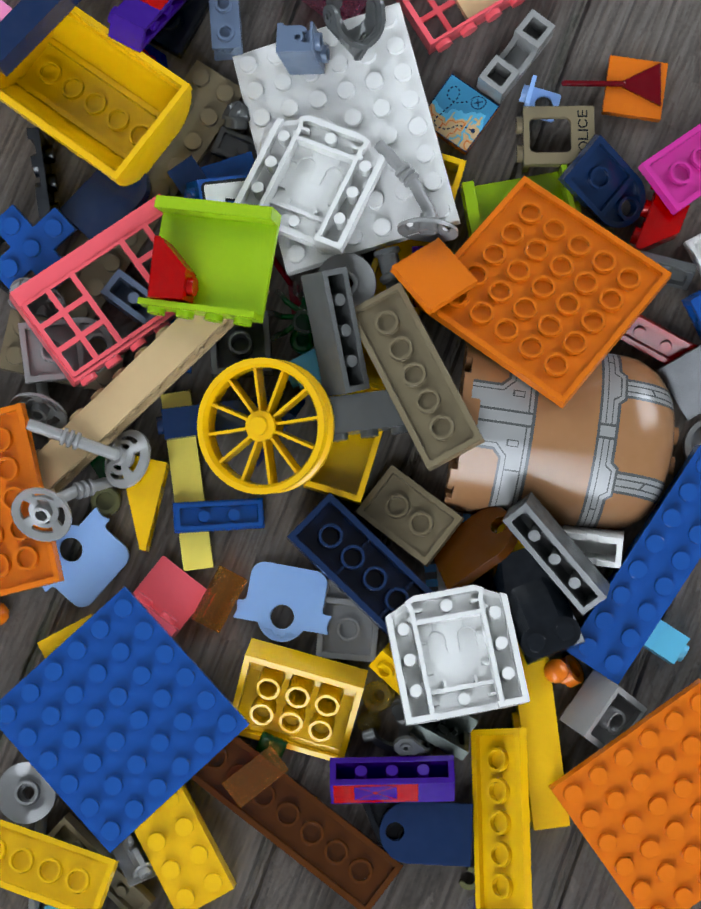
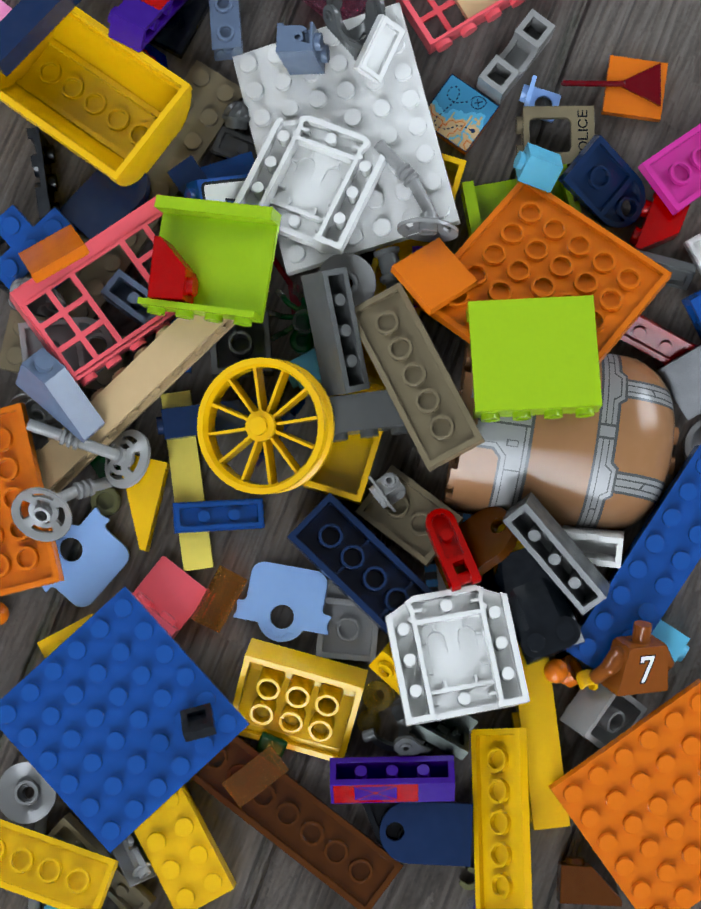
(53, 253): none -> orange tile
(59, 394): none -> sand blue slope
(198, 722): none -> black plate
(379, 48): none -> white tile
(387, 490): none -> light grey hinge
(451, 548): none -> red plate
(534, 358): none -> lime panel
(538, 167): none -> medium azure brick
(583, 885): none -> reddish brown slope
(632, 665): none -> dark orange torso

